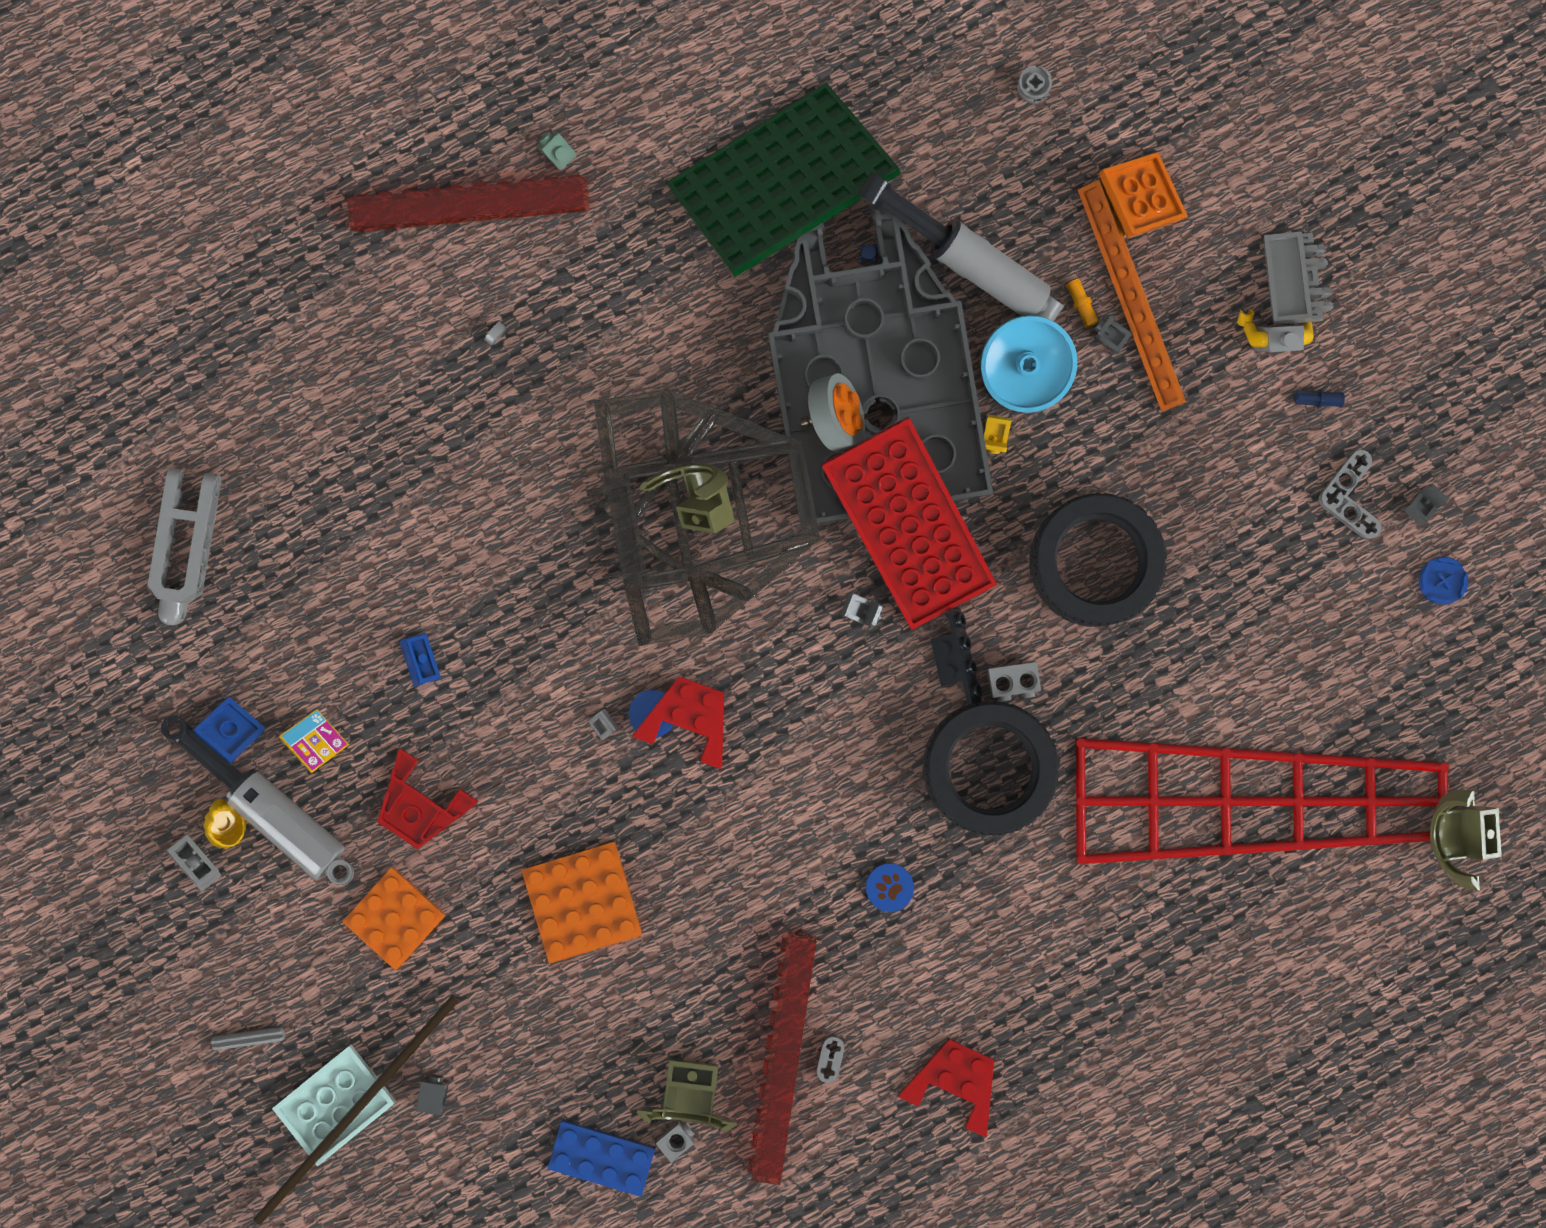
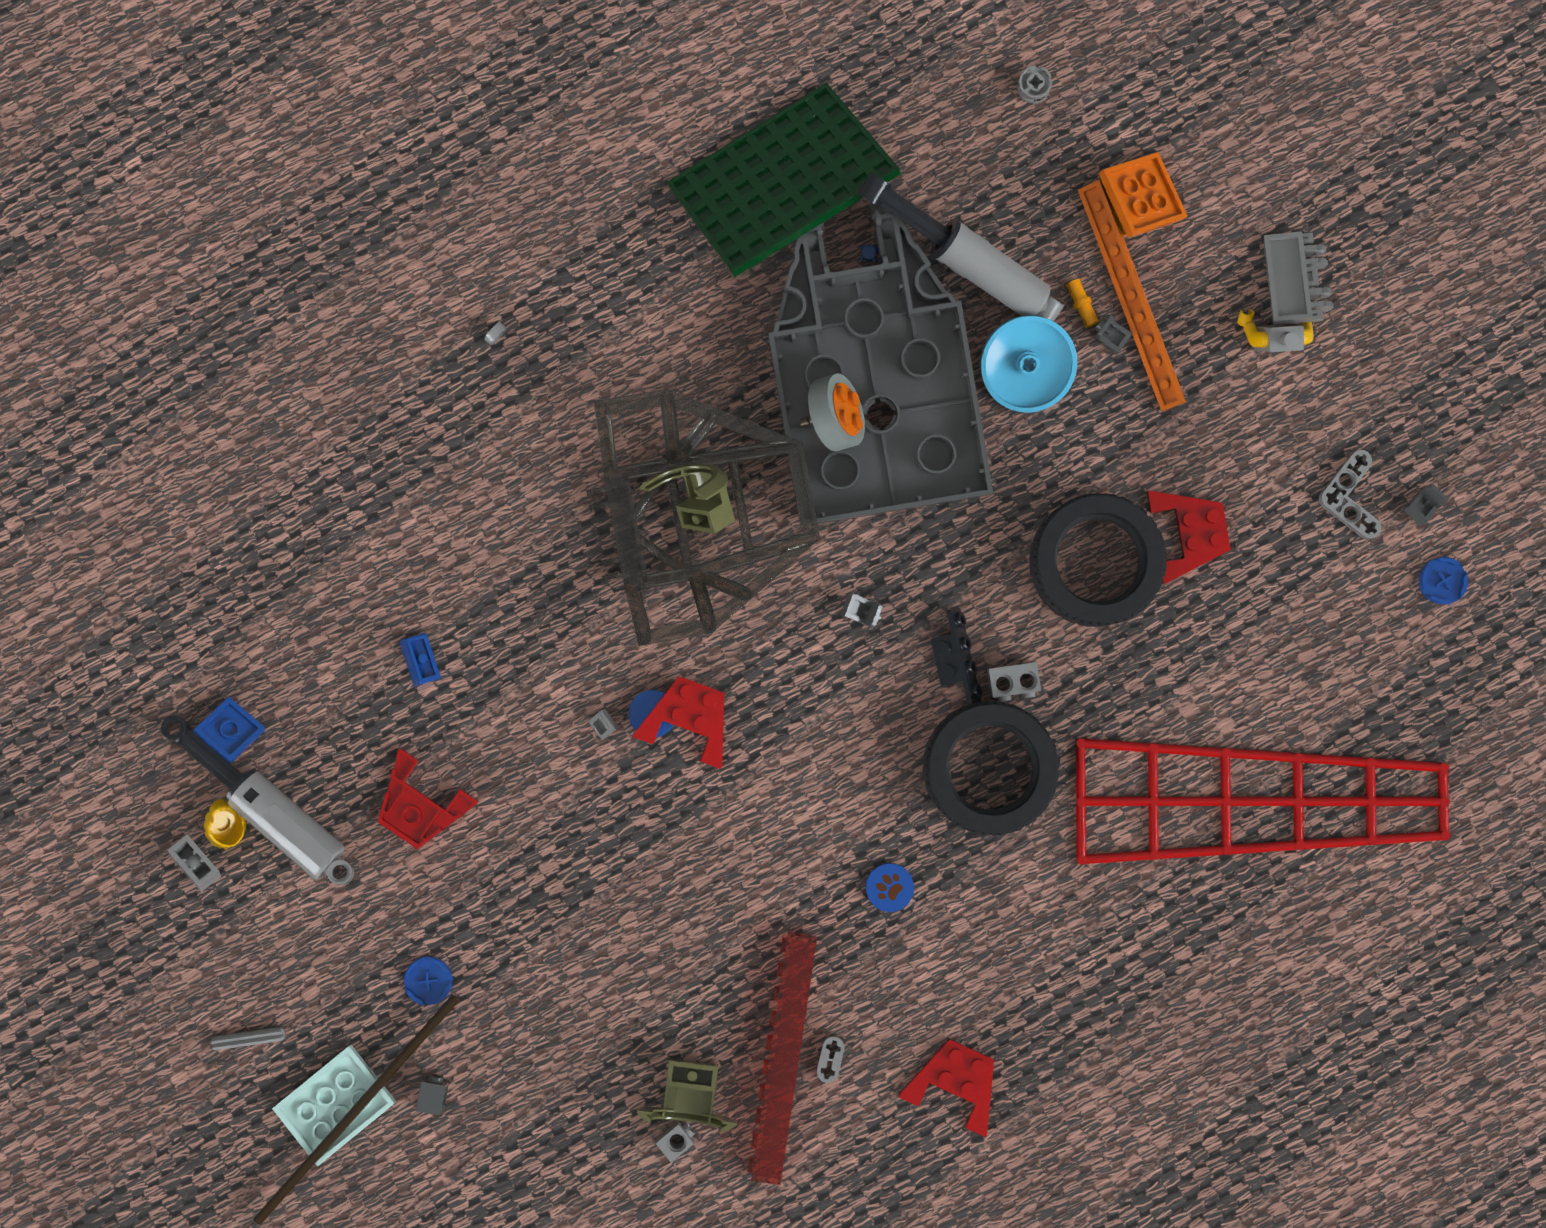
(175, 602): light grey piece -> none
(313, 741): piece -> none
(394, 918): orange plate -> none
(428, 980): none -> blue tile
(468, 204): clear red brick -> none
(556, 149): sand green bracket -> none
(582, 902): orange plate -> none
(601, 1158): blue plate -> none
(909, 523): red plate -> none
(996, 433): yellow bracket -> none
(1200, 530): none -> red wing
(1319, 398): dark blue axle -> none
(1464, 834): olive piece -> none

